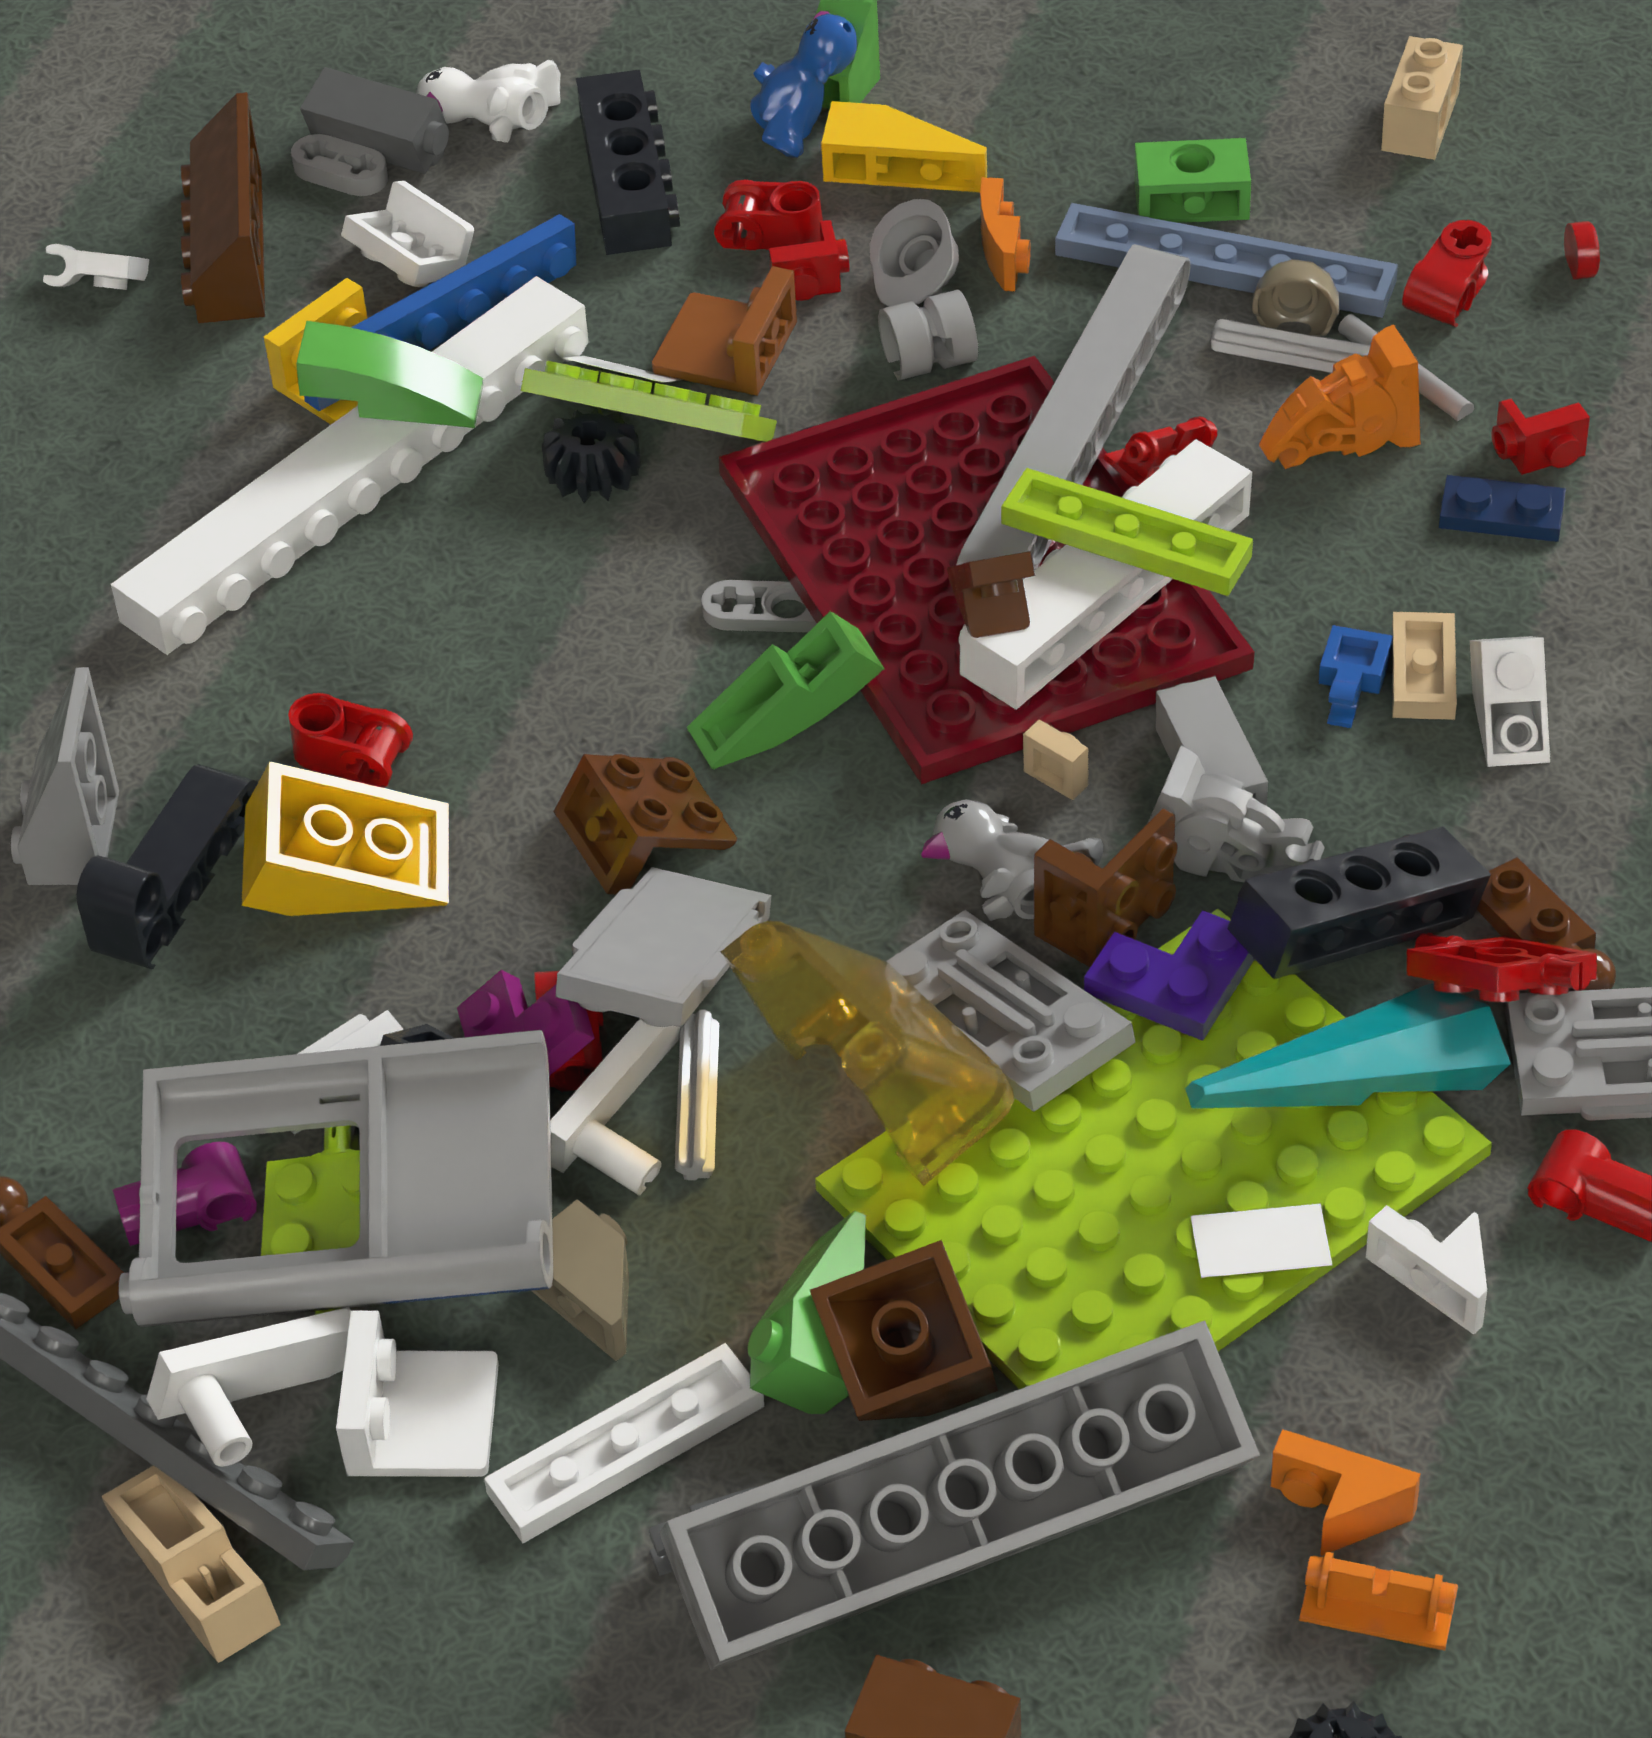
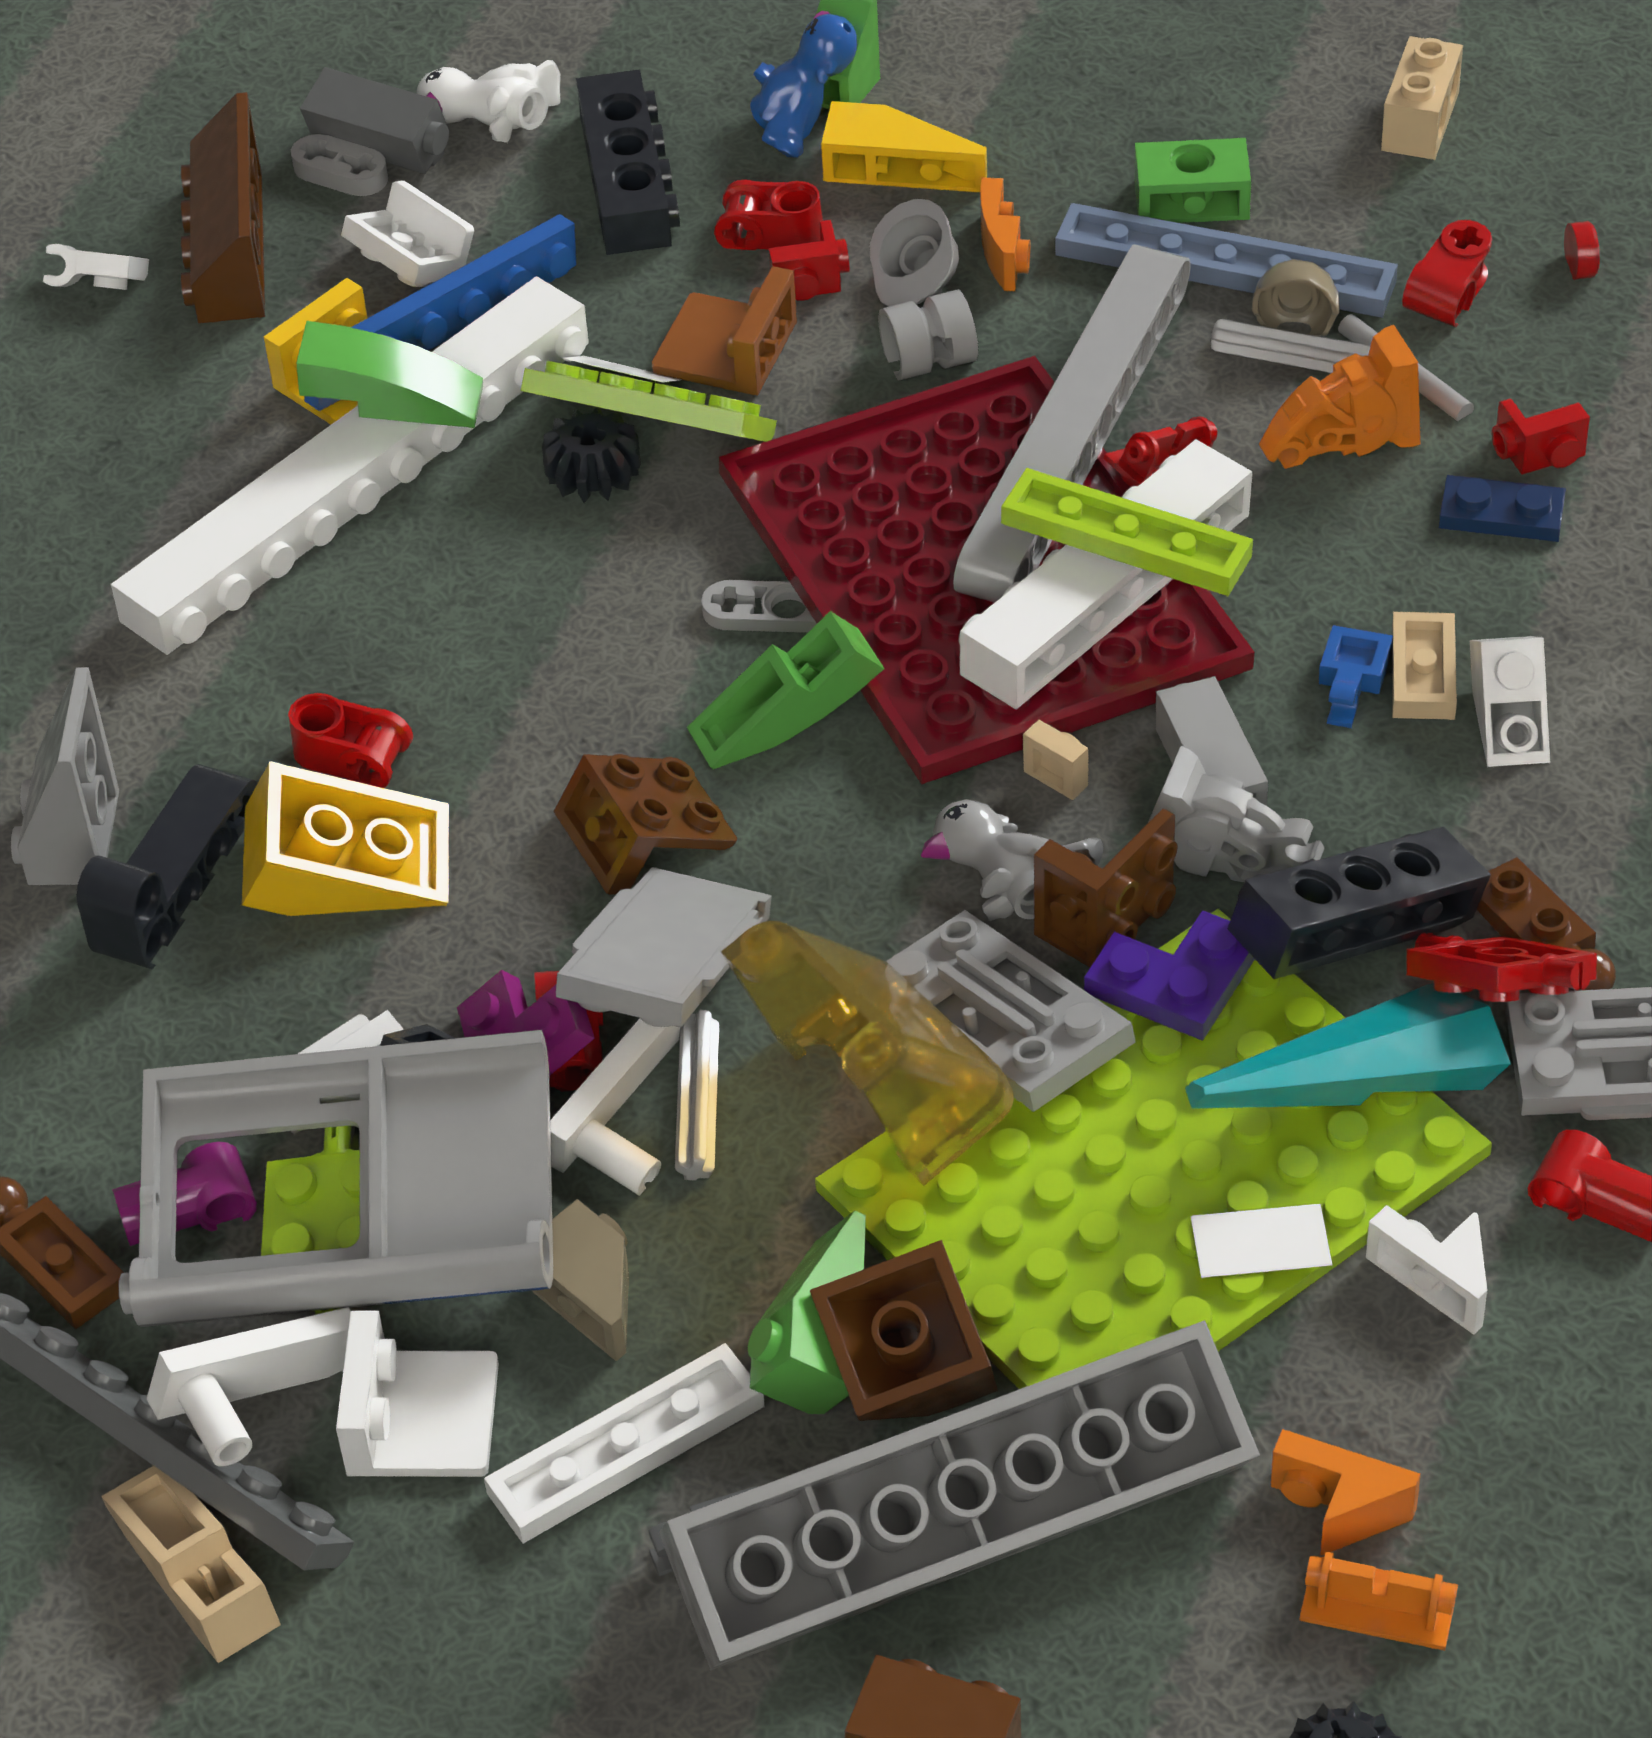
(993, 593): reddish brown slope -> none

